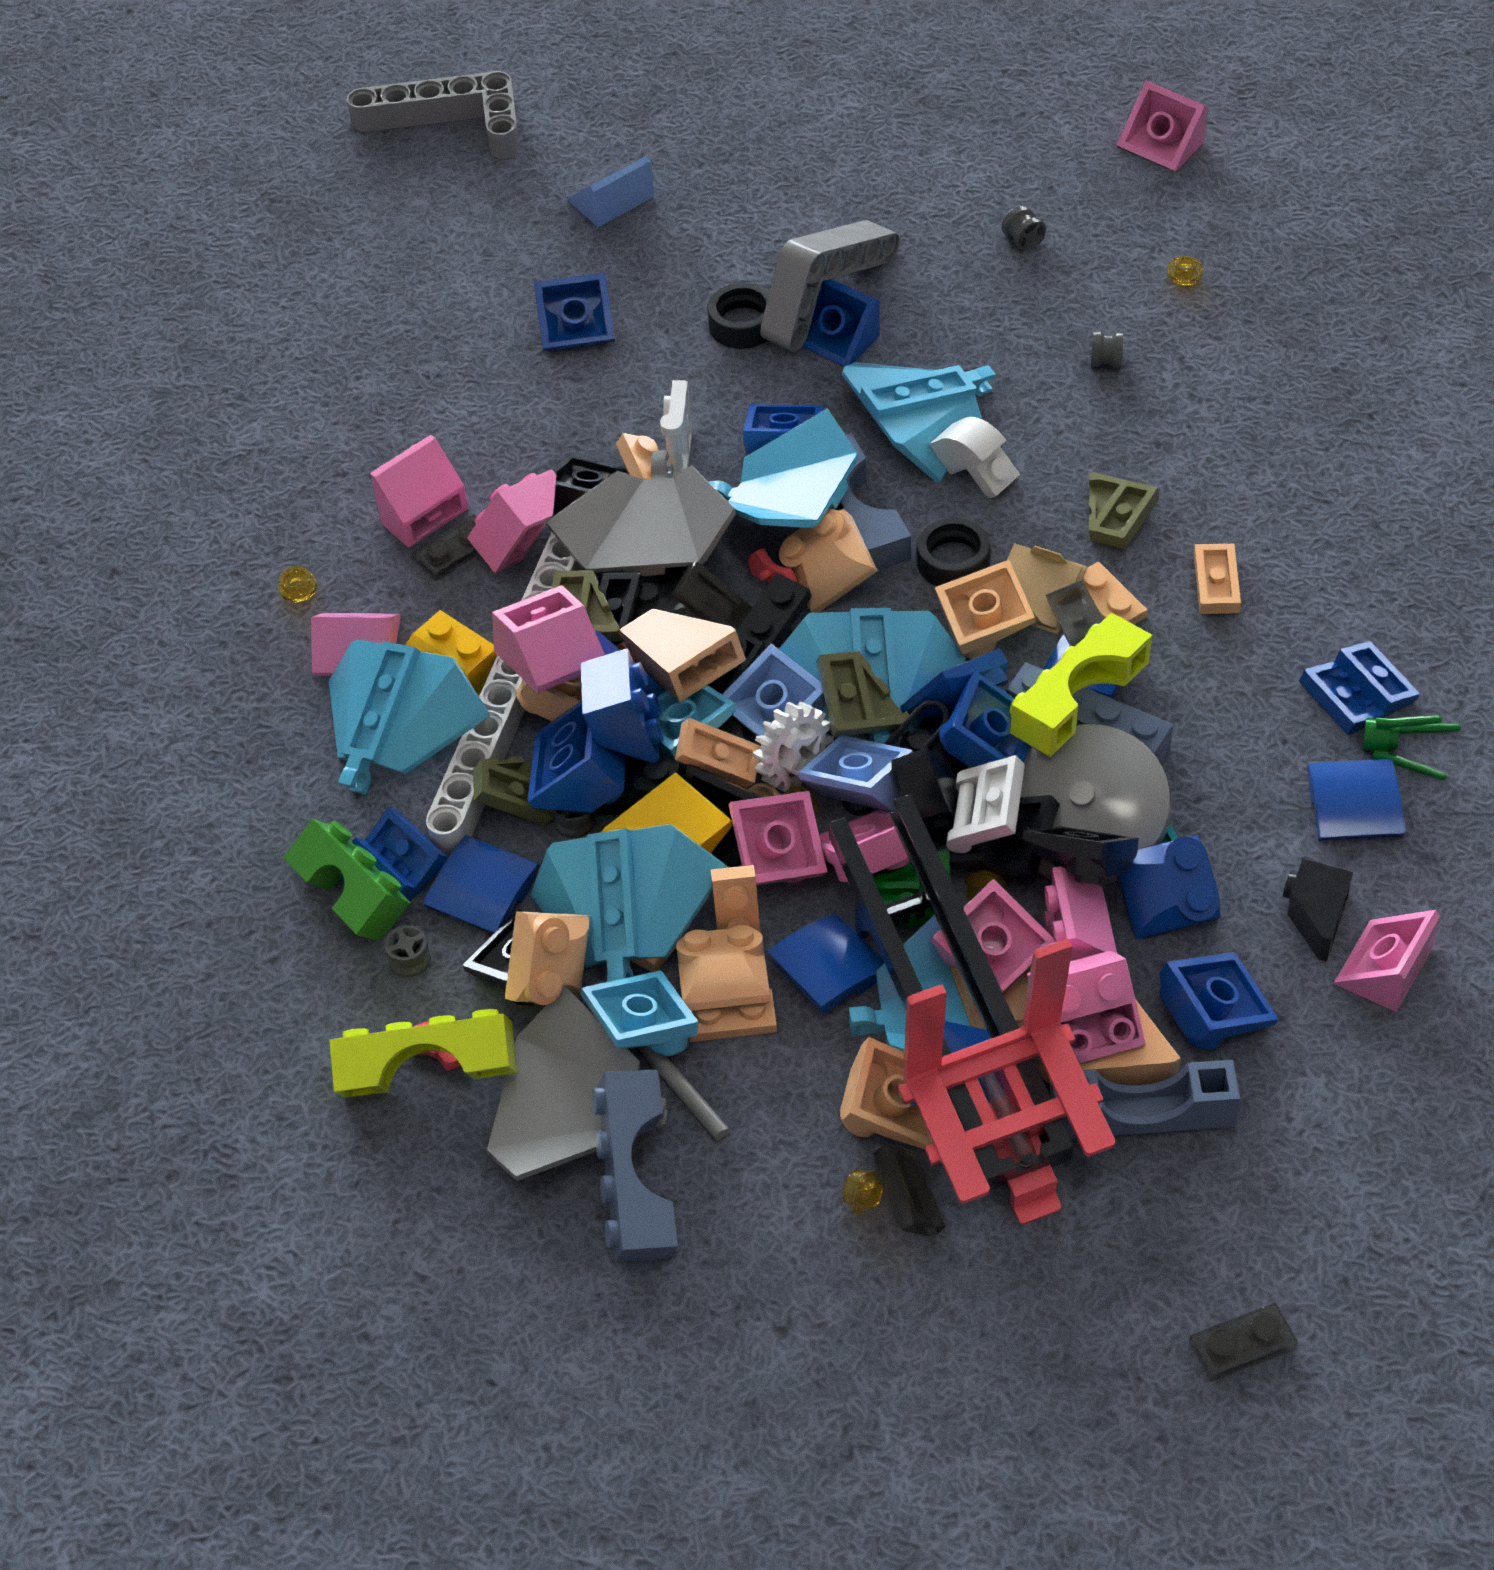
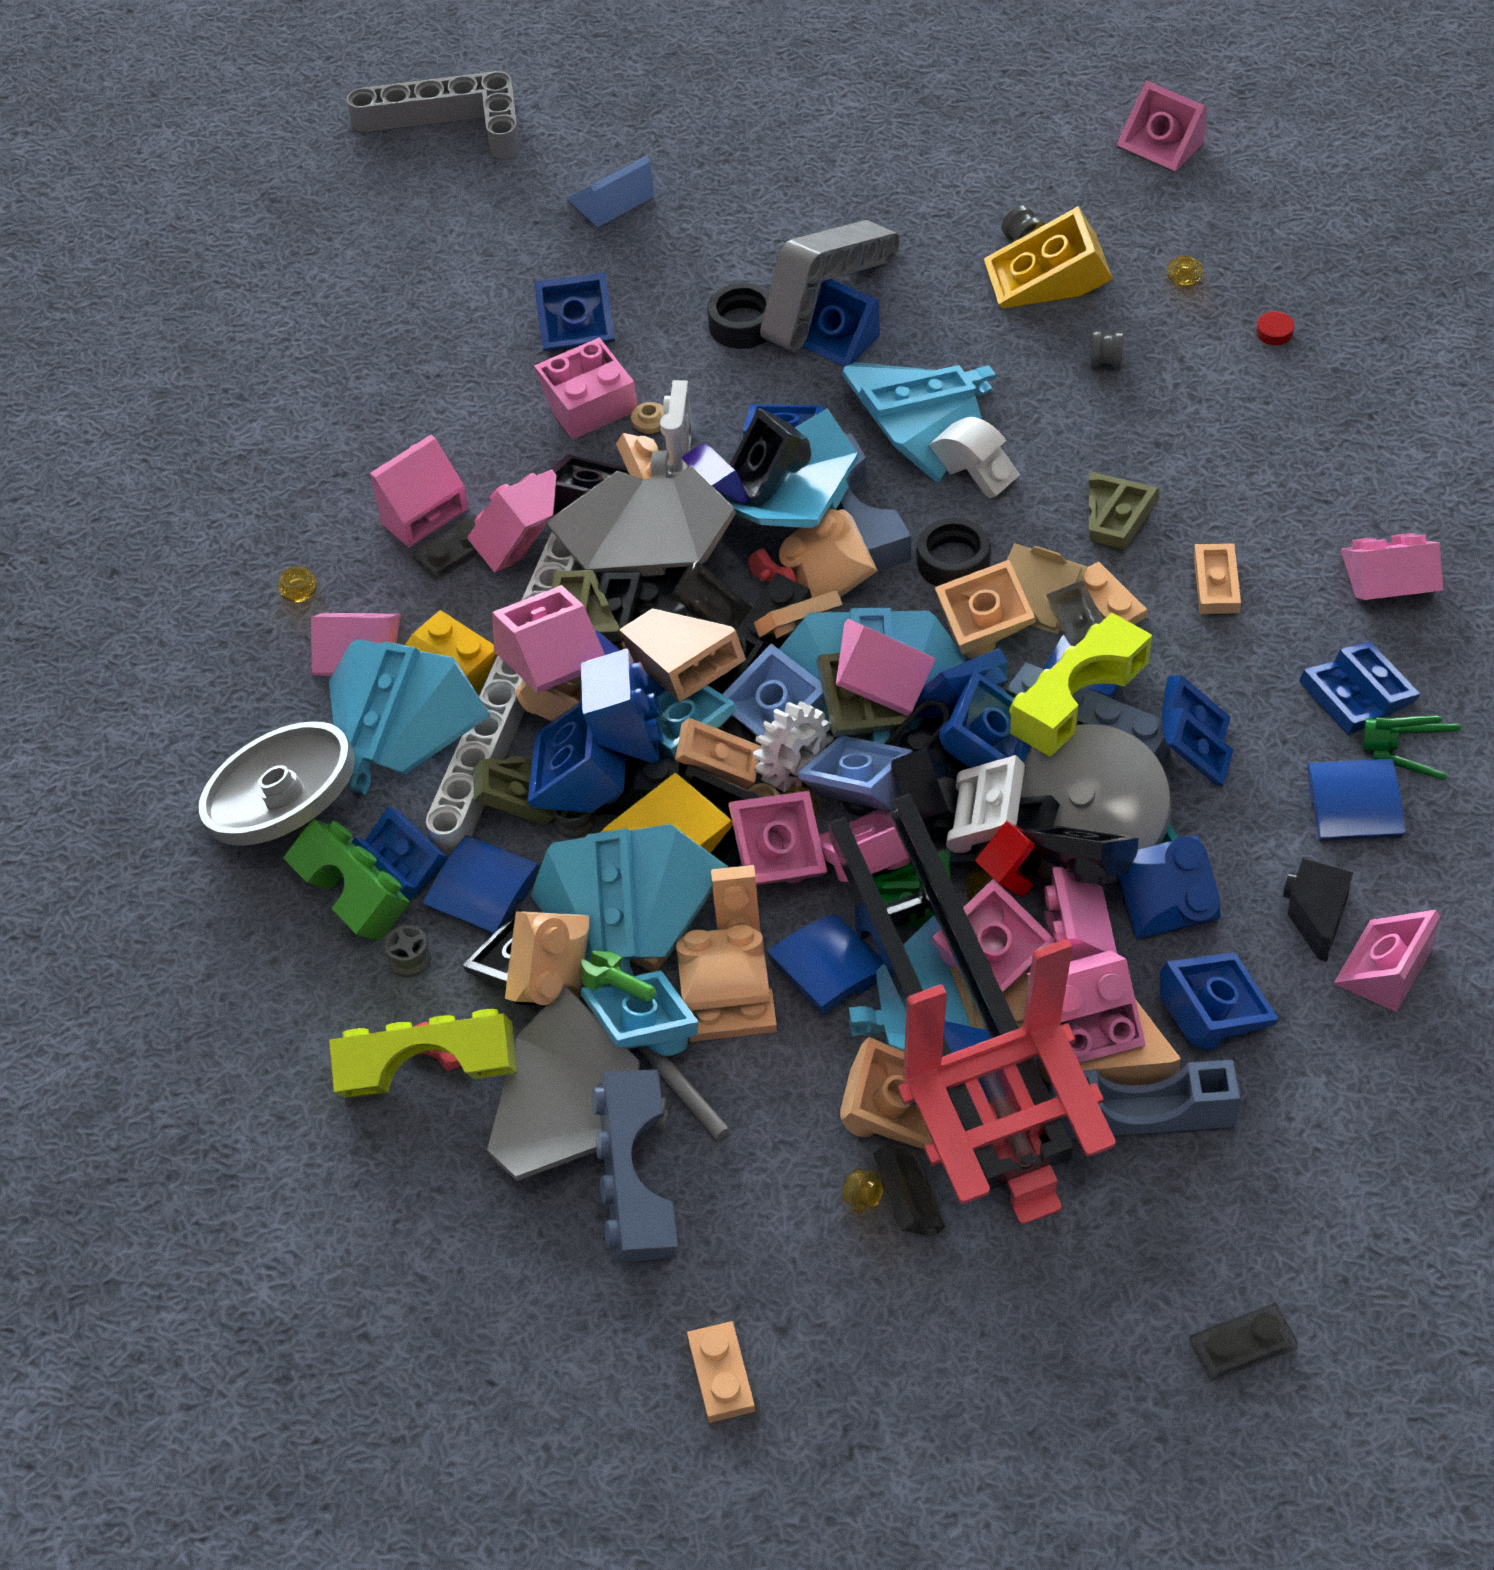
(277, 783): none -> light grey dish
(586, 388): none -> bright pink slope
(606, 969): none -> bright green bar
(647, 417): none -> tan plate
(716, 472): none -> slope
(720, 1372): none -> light nougat plate
(768, 454): none -> black slope
(785, 620): none -> light nougat plate
(881, 668): none -> bright pink slope
(1005, 855): none -> red panel
(1049, 263): none -> yellow slope
(1196, 729): none -> blue slope
(1275, 328): none -> red tile
(1393, 568): none -> bright pink slope

